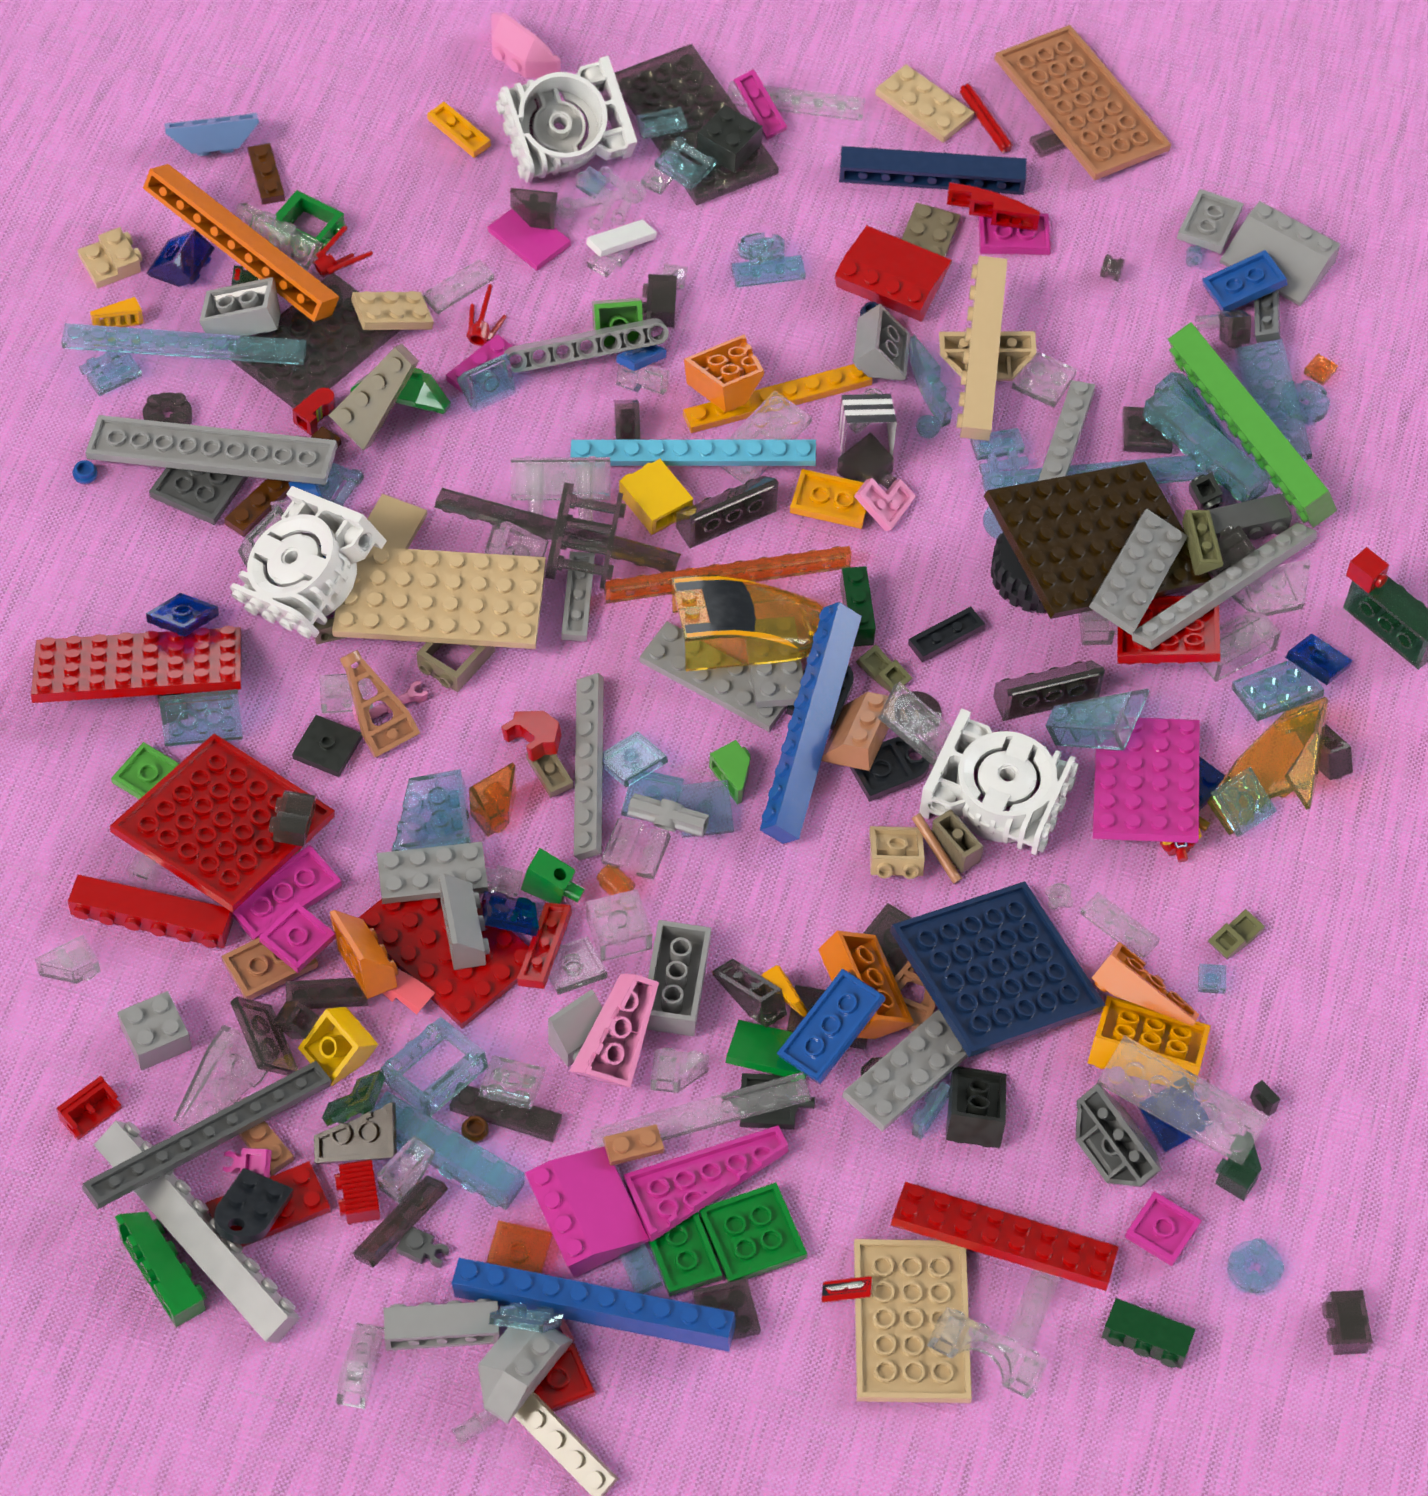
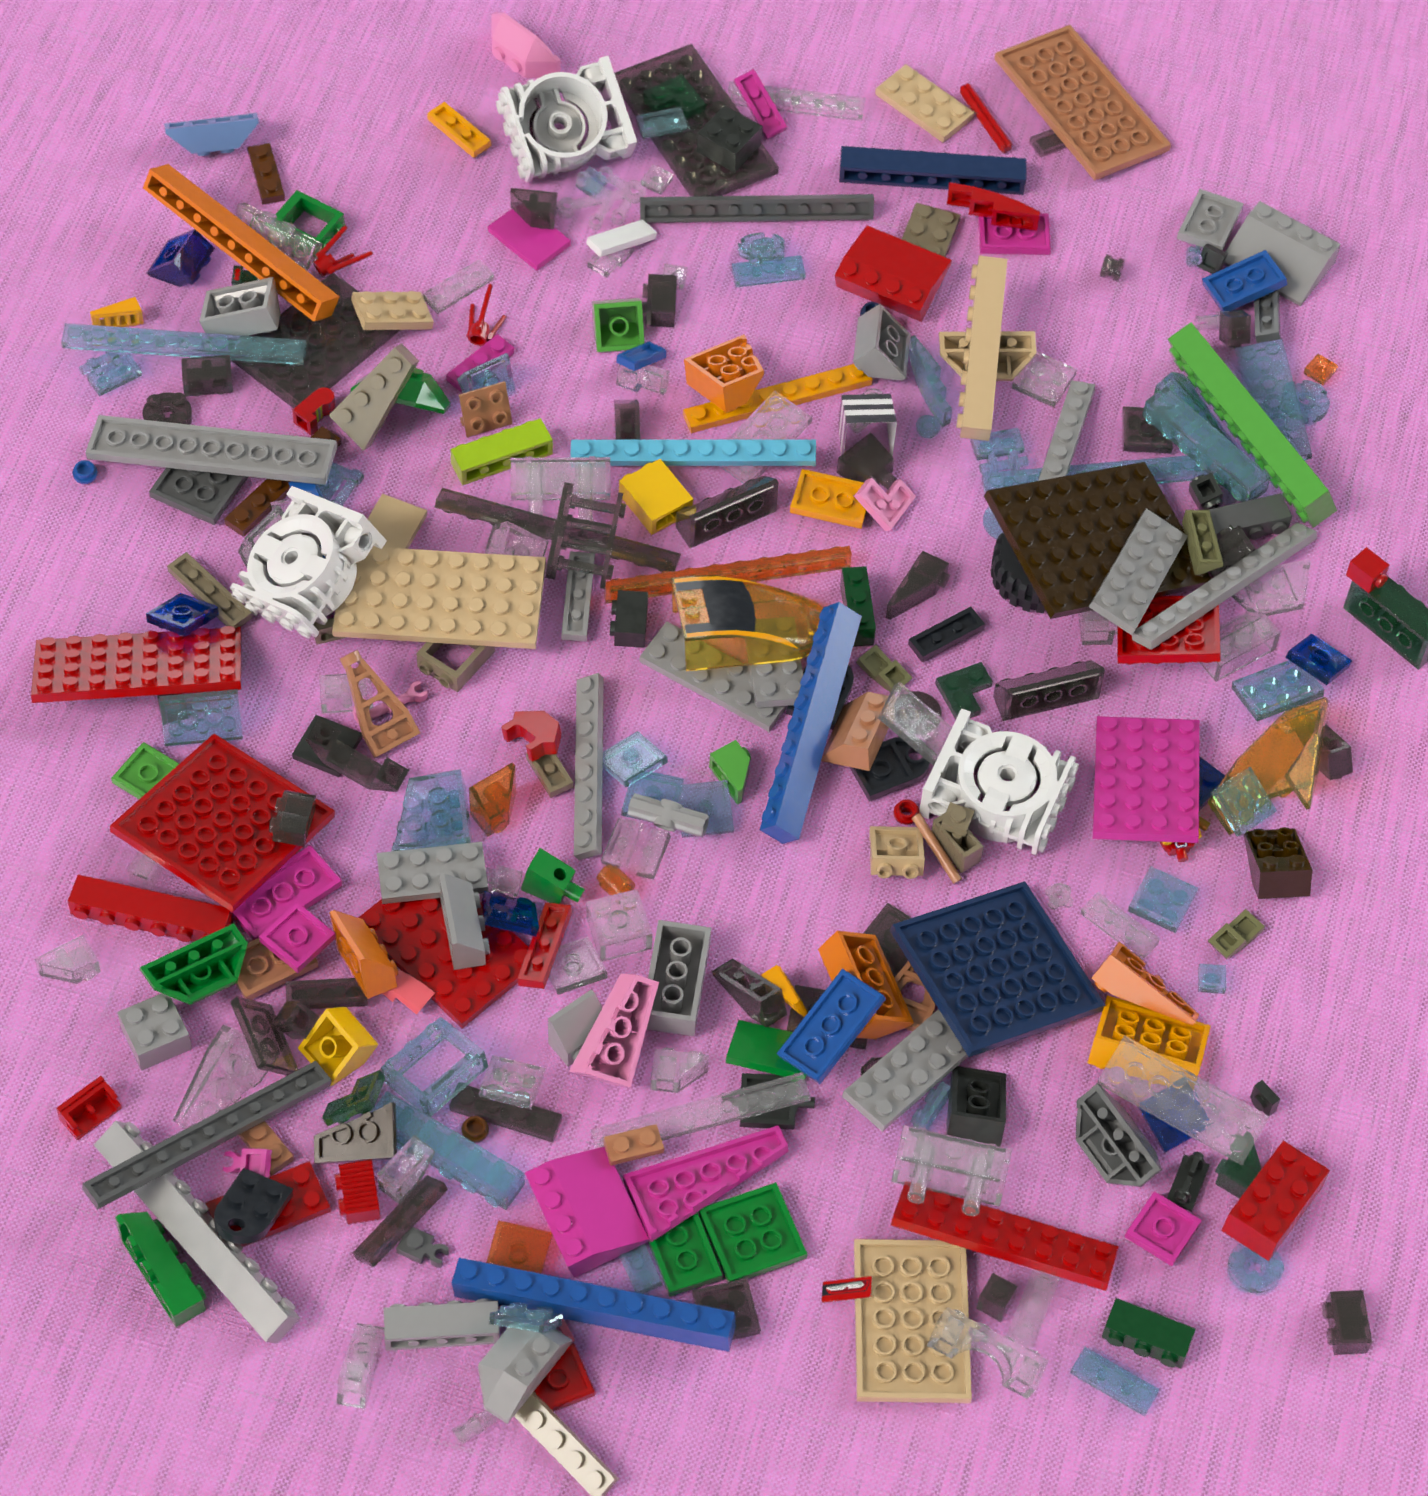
(111, 258): tan plate -> none
(199, 967): none -> green wedge
(207, 375): none -> clear smoke brick
(208, 589): none -> dark tan plate
(353, 763): none -> clear smoke slope
(485, 409): none -> nougat hinge
(494, 452): none -> lime brick
(597, 348): light grey beam -> none
(631, 618): none -> pearl dark grey brick
(677, 92): none -> clear green plate
(681, 168): clear light blue plate -> none
(757, 208): none -> dark grey plate
(905, 806): none -> red plate
(919, 584): none -> clear smoke slope
(951, 1167): none -> clear piece
(957, 819): none -> dark tan plate
(959, 686): none -> clear green plate
(996, 1297): none -> clear smoke brick
(1097, 721): clear light blue wedge -> none
(1114, 1381): none -> clear light blue plate
(1163, 899): none -> clear light blue plate
(1188, 1181): none -> pearl dark grey hinge
(1212, 259): none -> pearl dark grey plate
(1275, 1200): none -> red brick
(1278, 863): none -> dark brown slope

